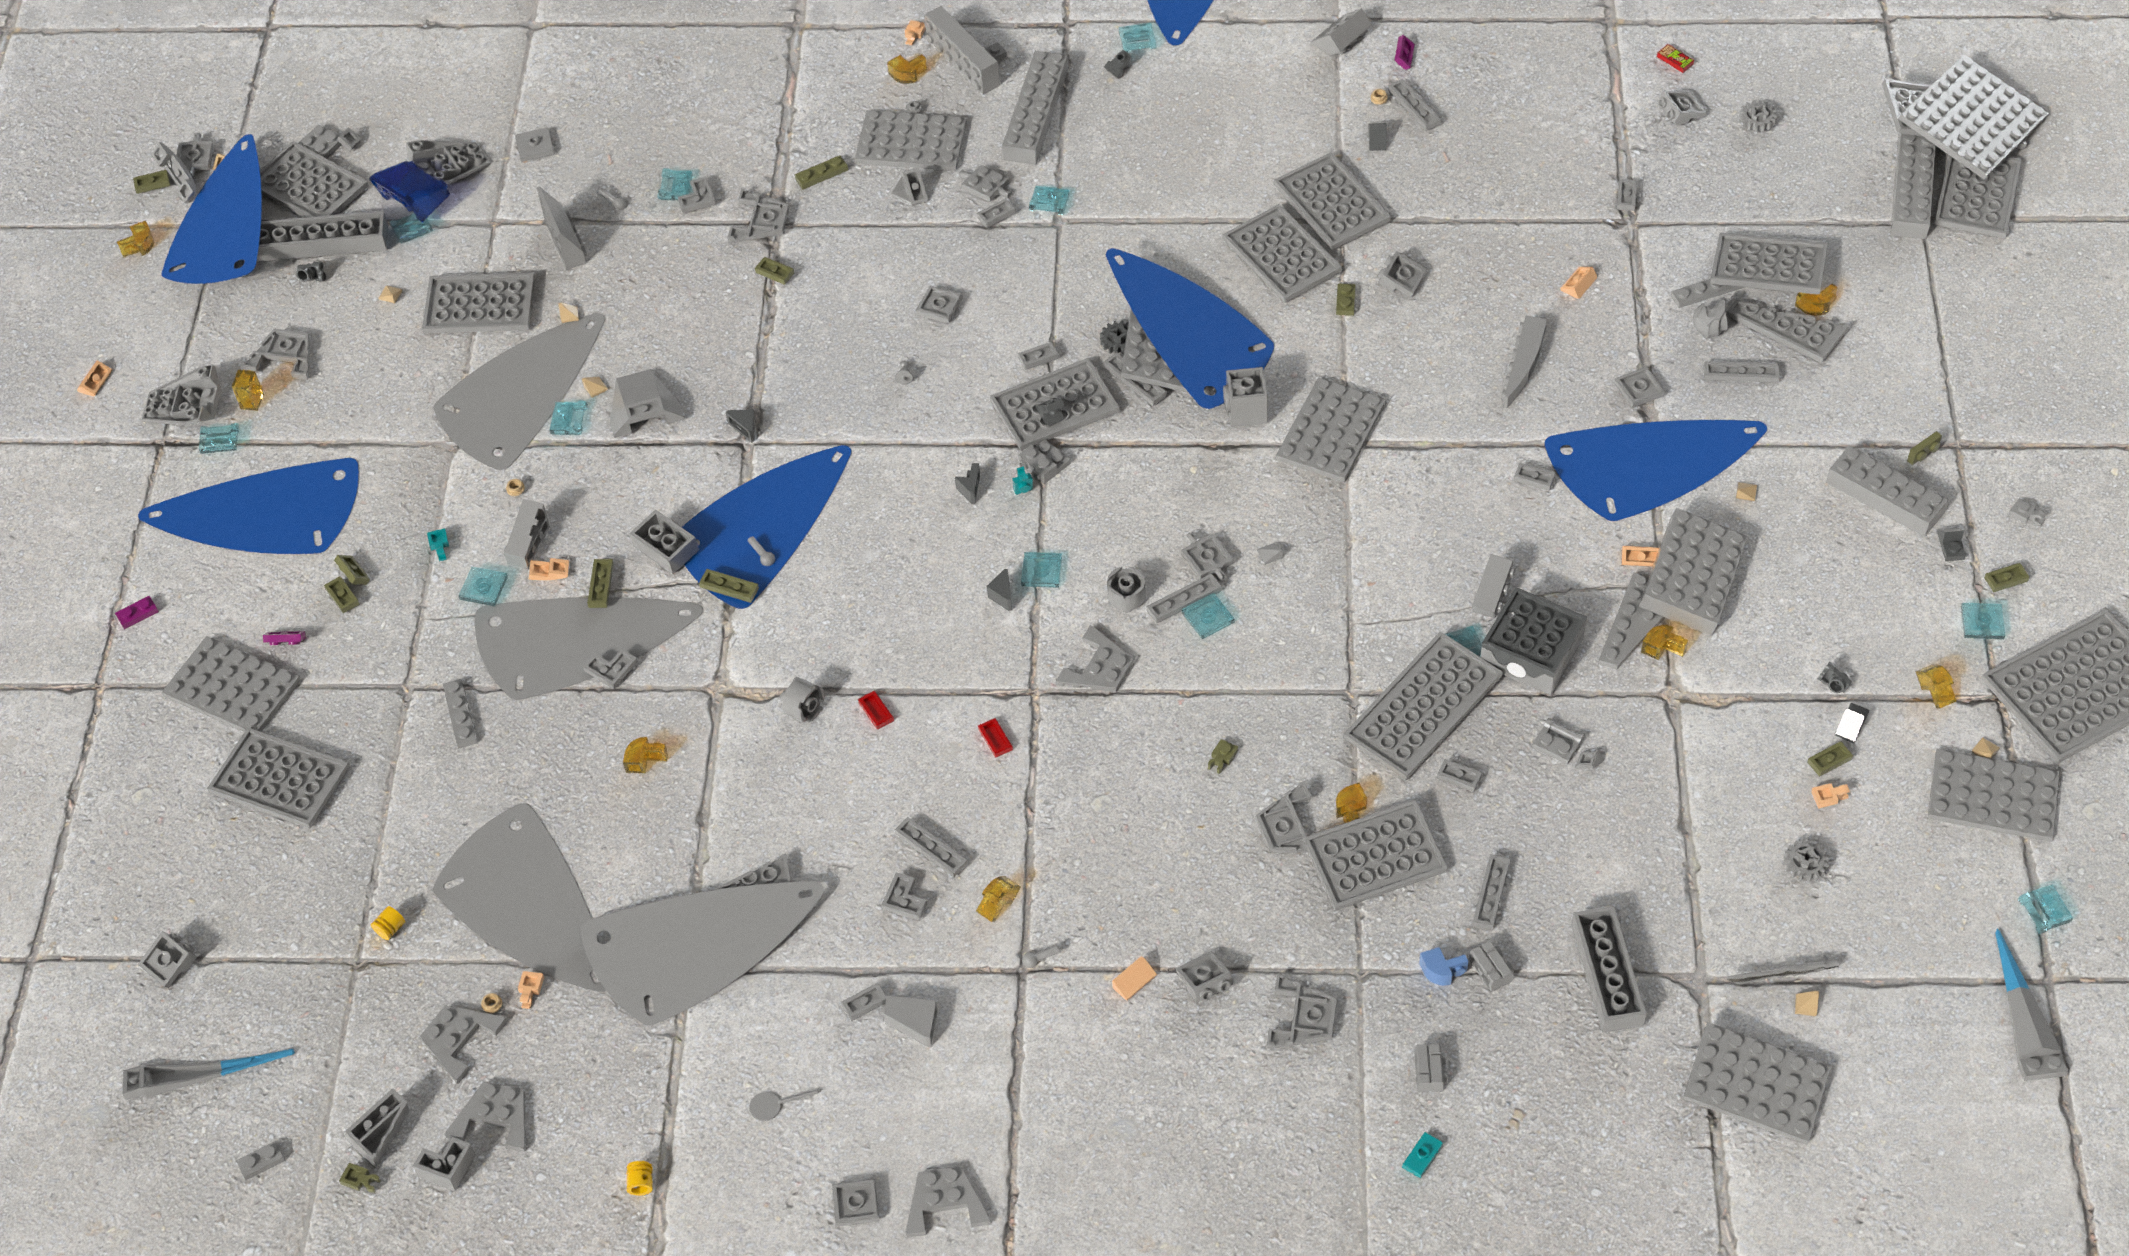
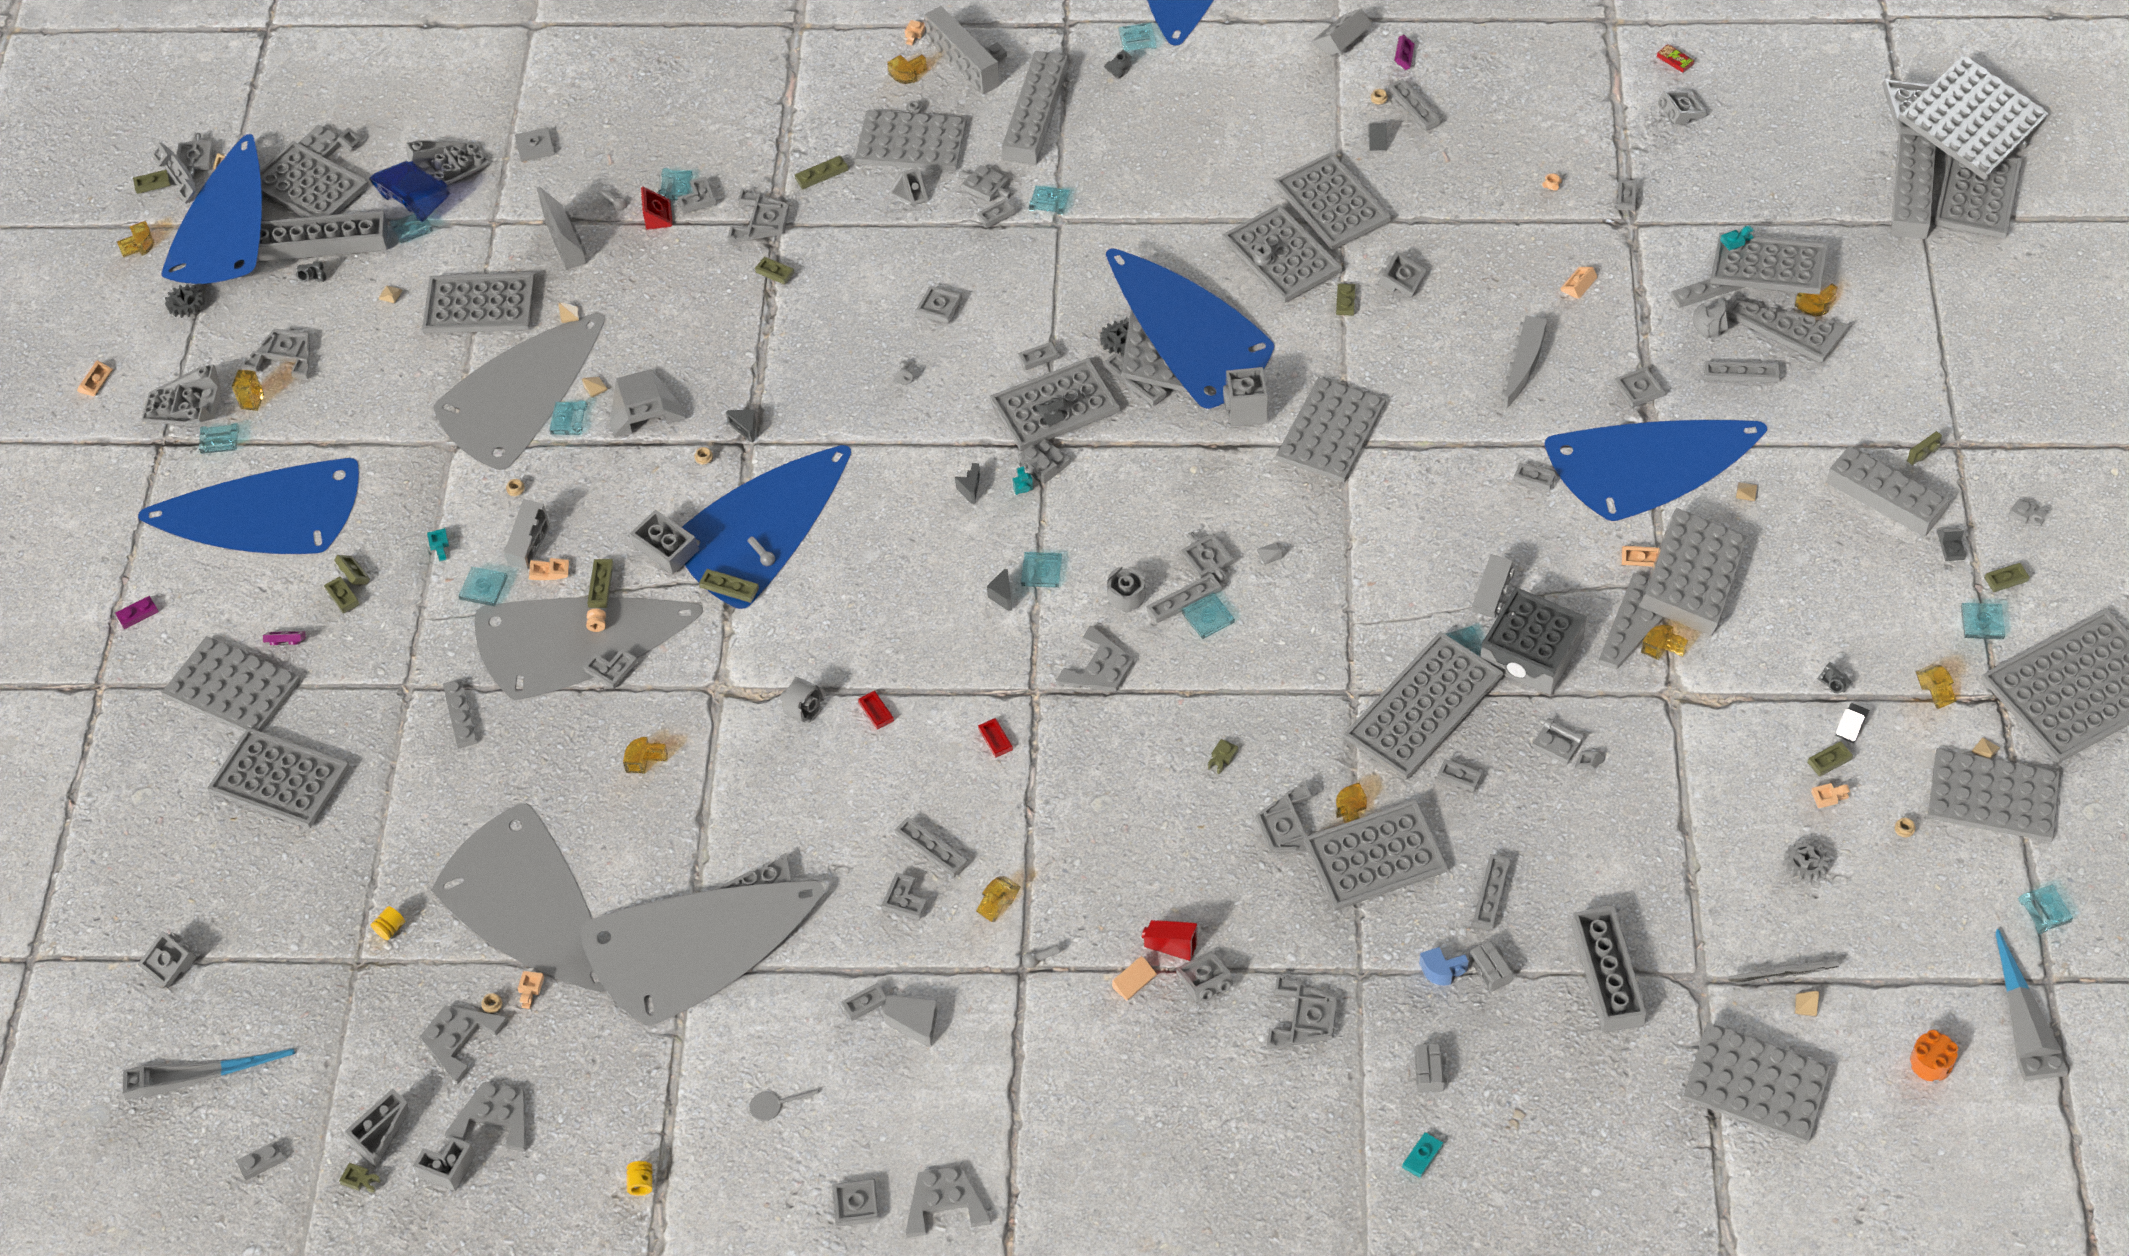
(184, 300): none -> dark grey gear
(596, 620): none -> light nougat wheel
(656, 209): none -> red slope
(703, 455): none -> tan plate
(1171, 938): none -> red slope
(1262, 254): none -> light grey wheel
(1552, 182): none -> light nougat plate
(1736, 239): none -> teal plate
(1758, 116): light grey gear -> none
(1904, 823): none -> tan plate
(1933, 1056): none -> orange brick

